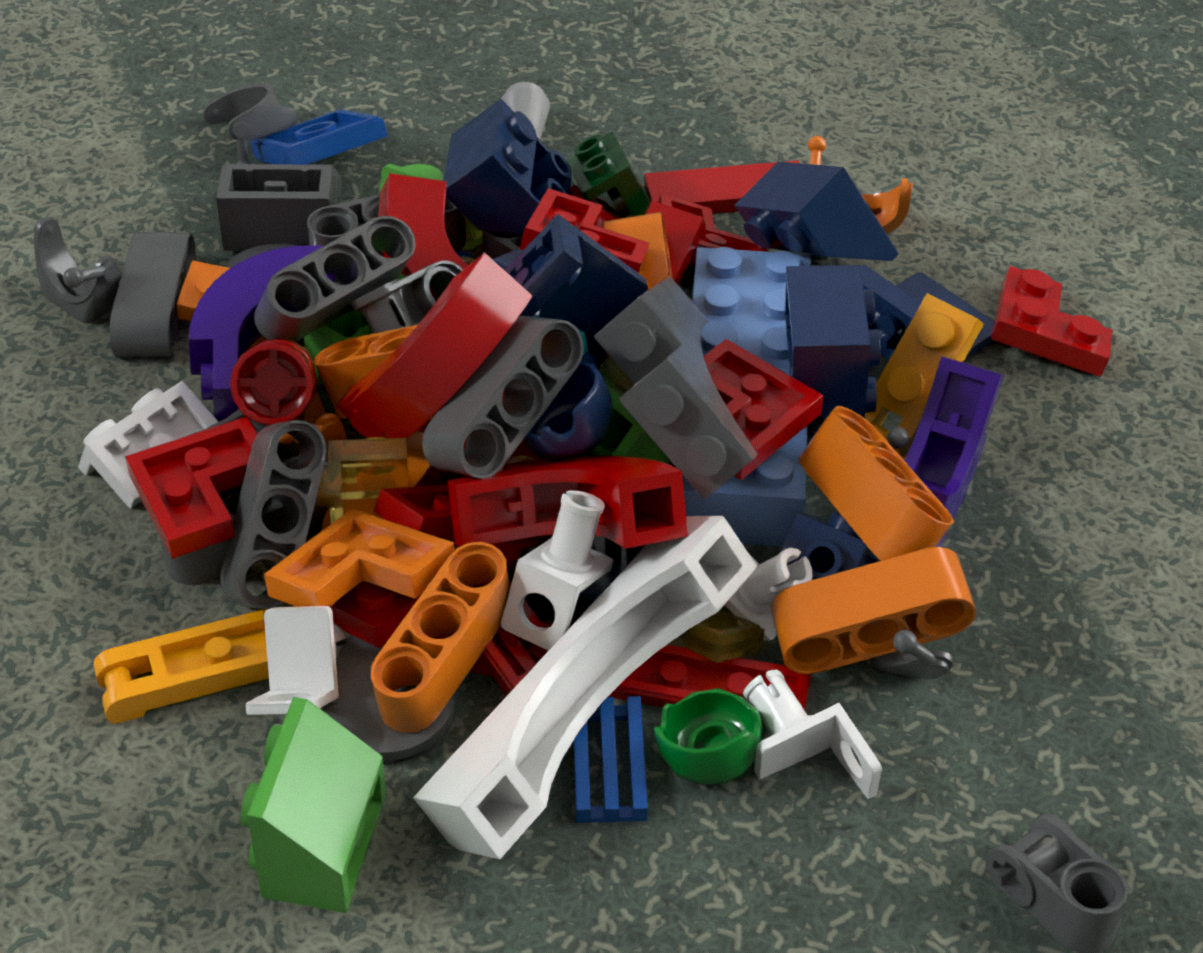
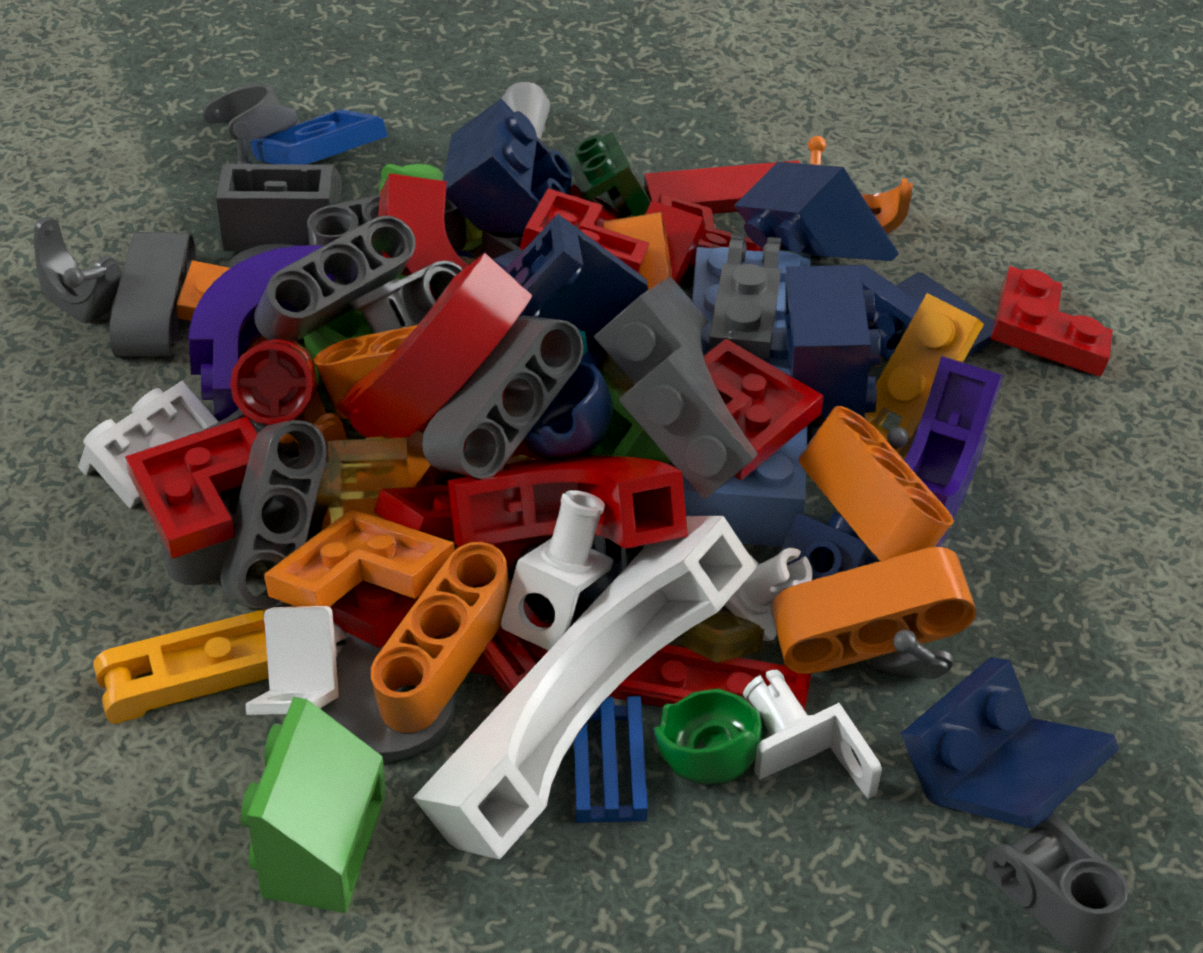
(747, 299): none -> dark grey hinge
(992, 758): none -> dark blue bracket

